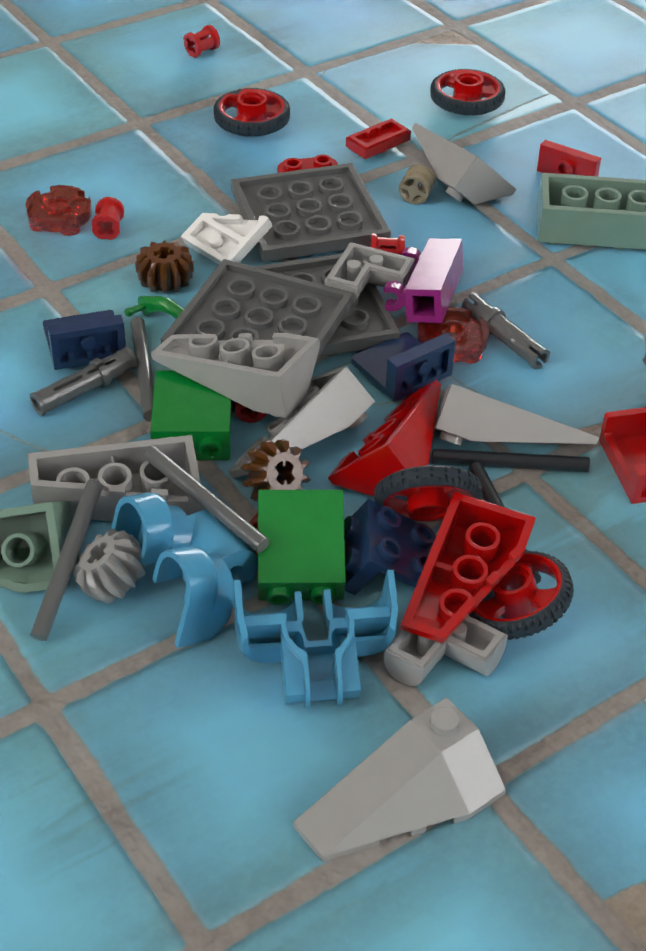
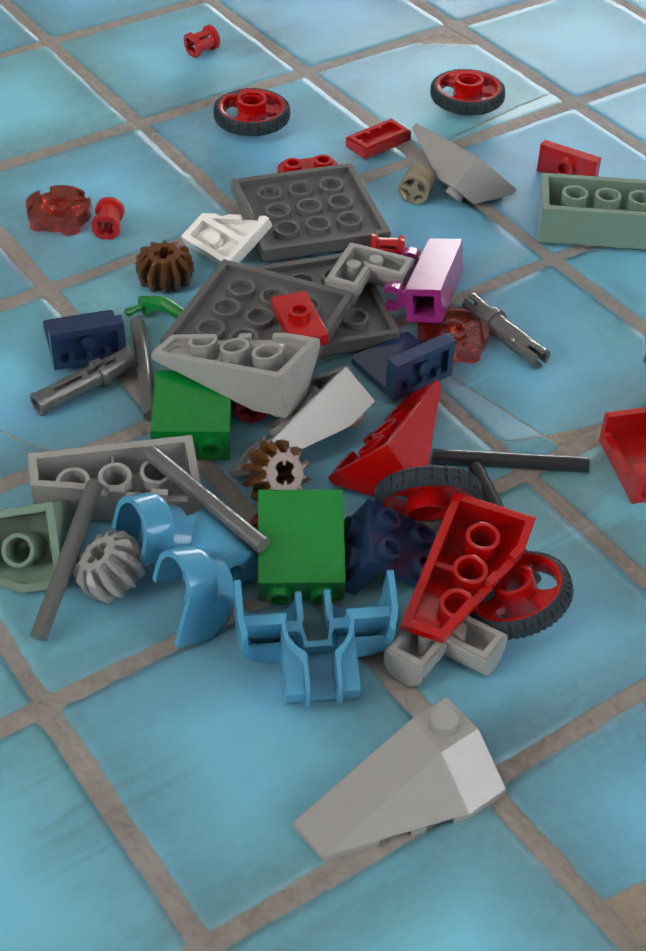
(299, 316): none -> red plate
(484, 419): light grey wedge -> none

